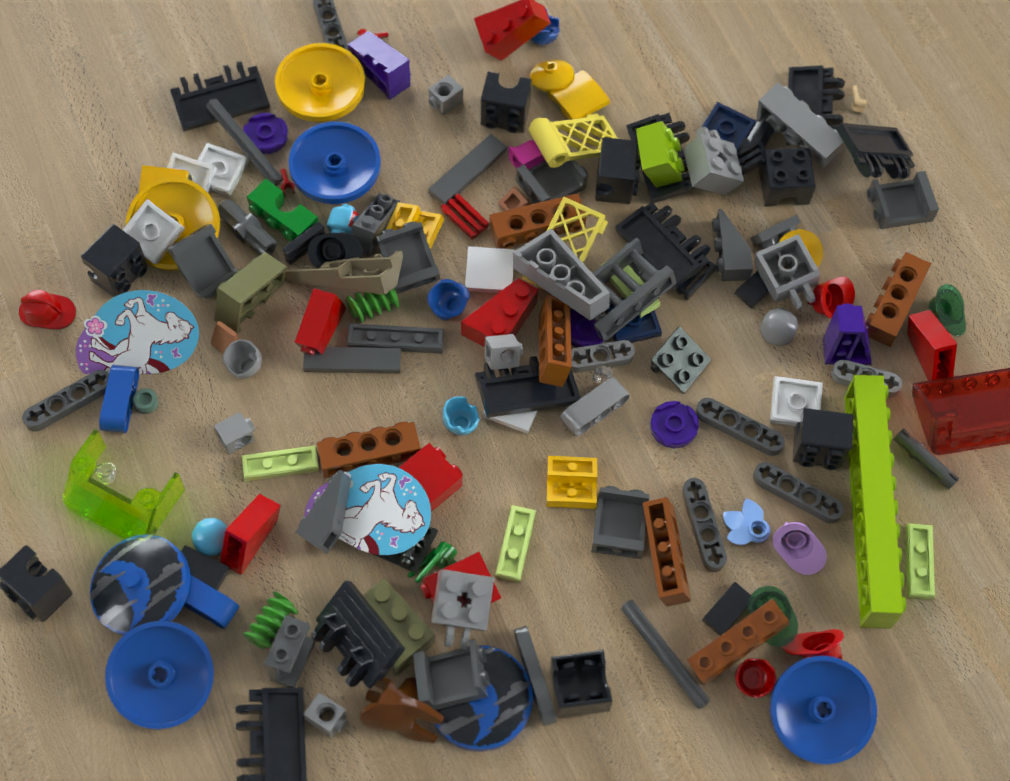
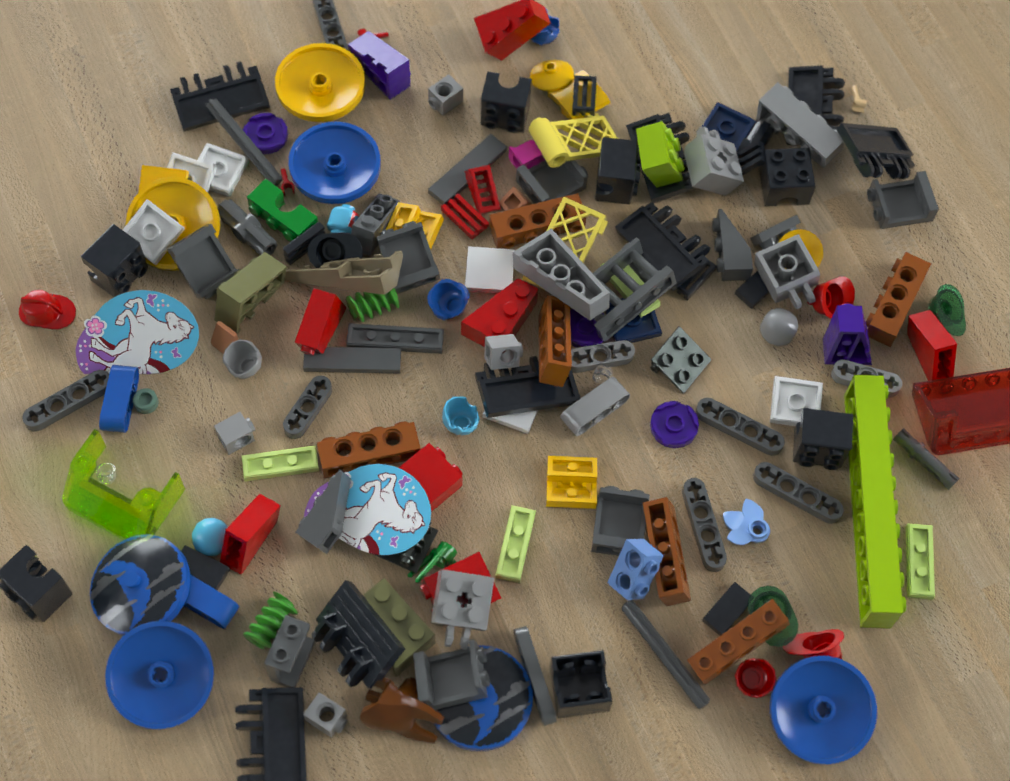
(307, 396): none -> dark grey beam
(490, 187): none -> red slope
(583, 109): none -> black tile
(635, 569): none -> medium blue brick
(800, 548): lavender piece -> none

